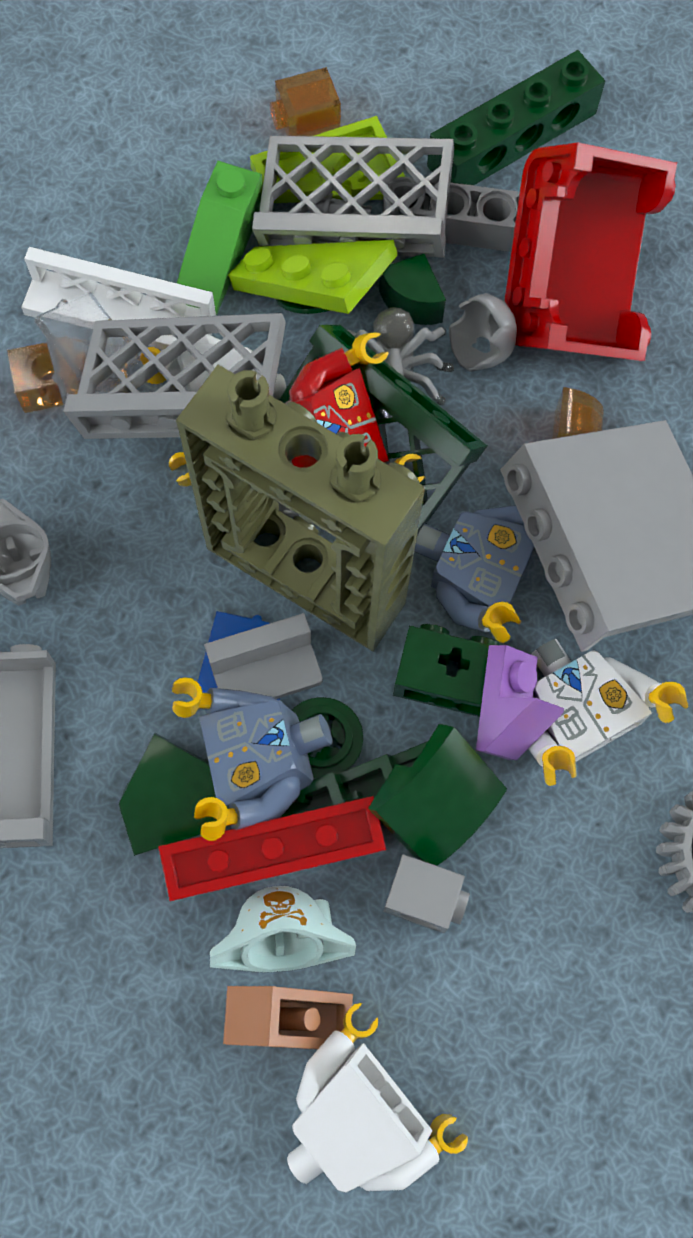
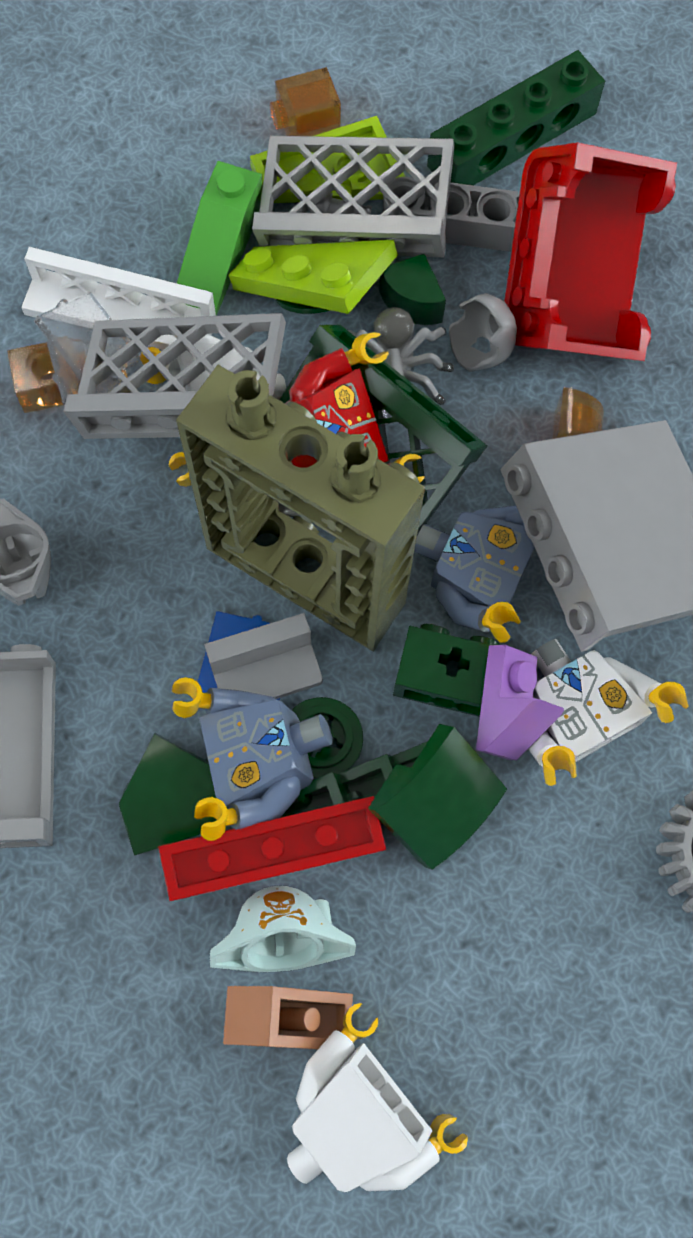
(427, 895): light grey brick -> none

